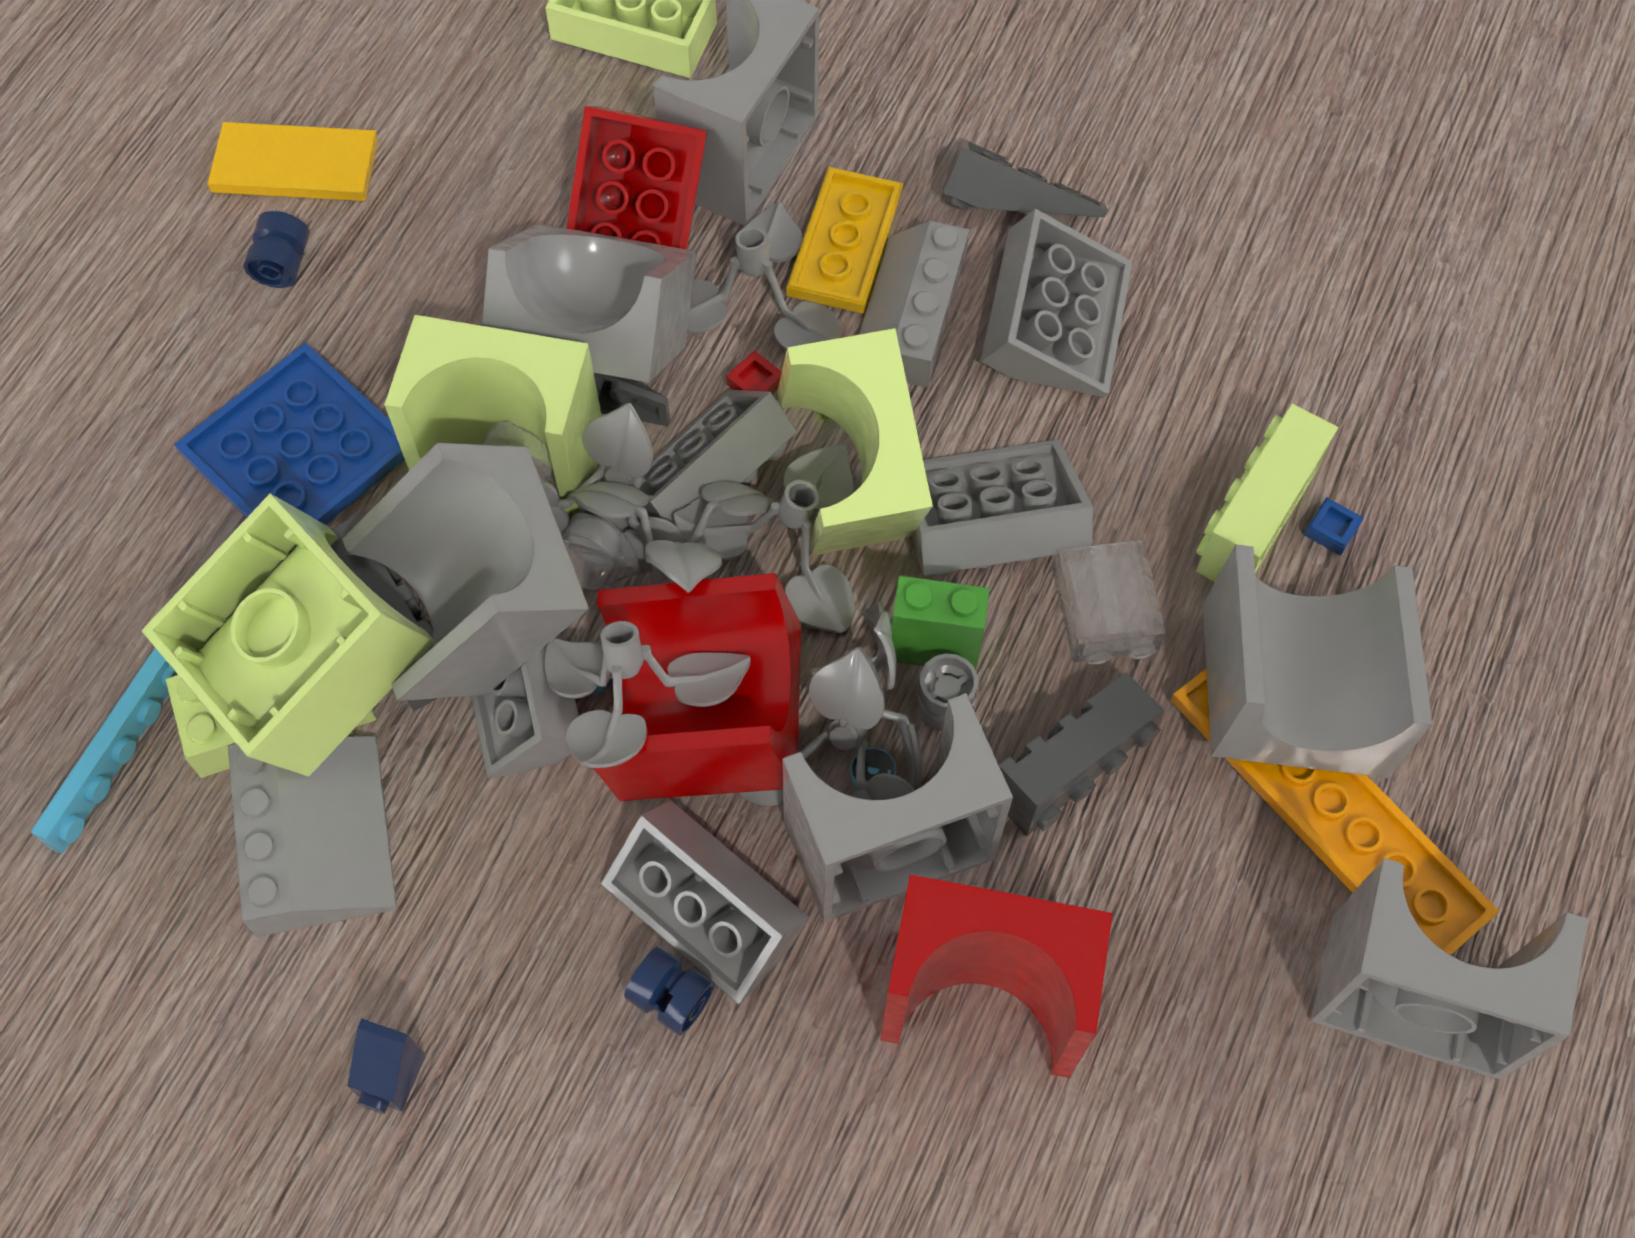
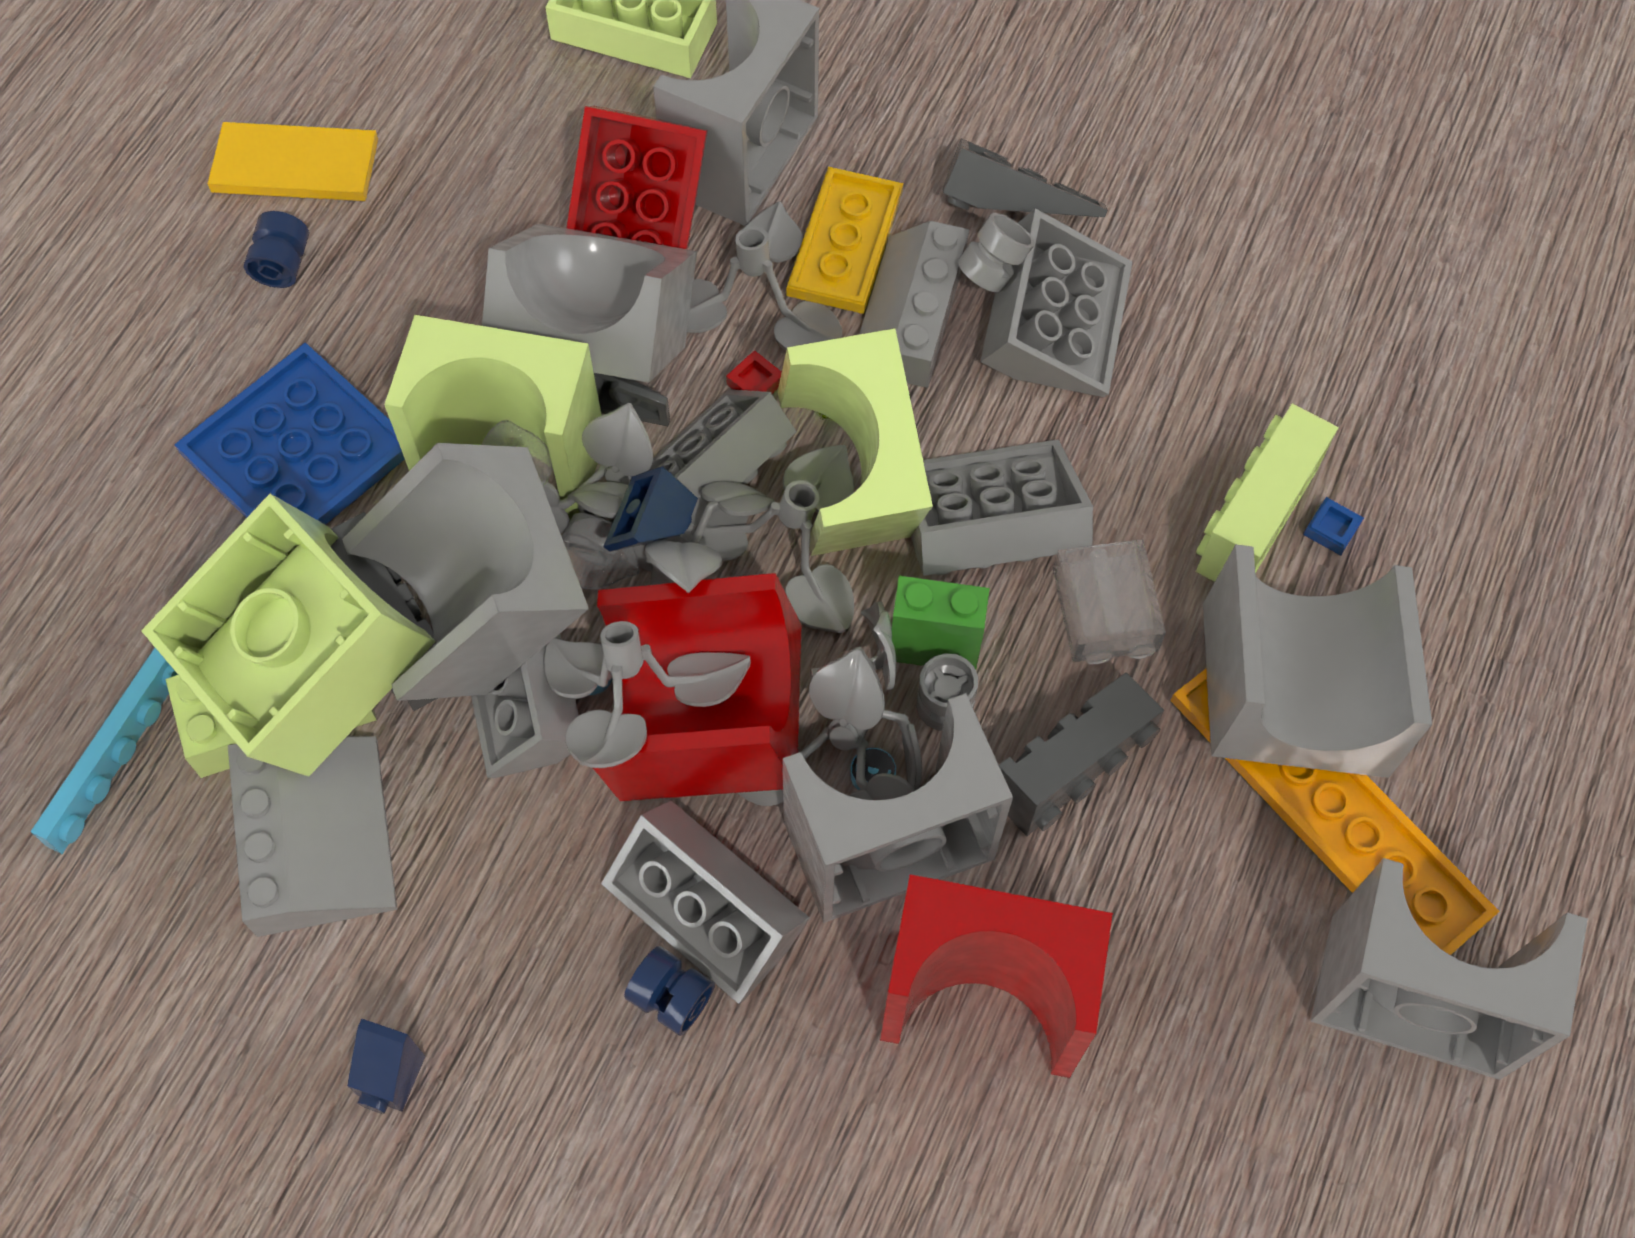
(651, 510): none -> dark blue slope
(1000, 247): none -> light grey wheel

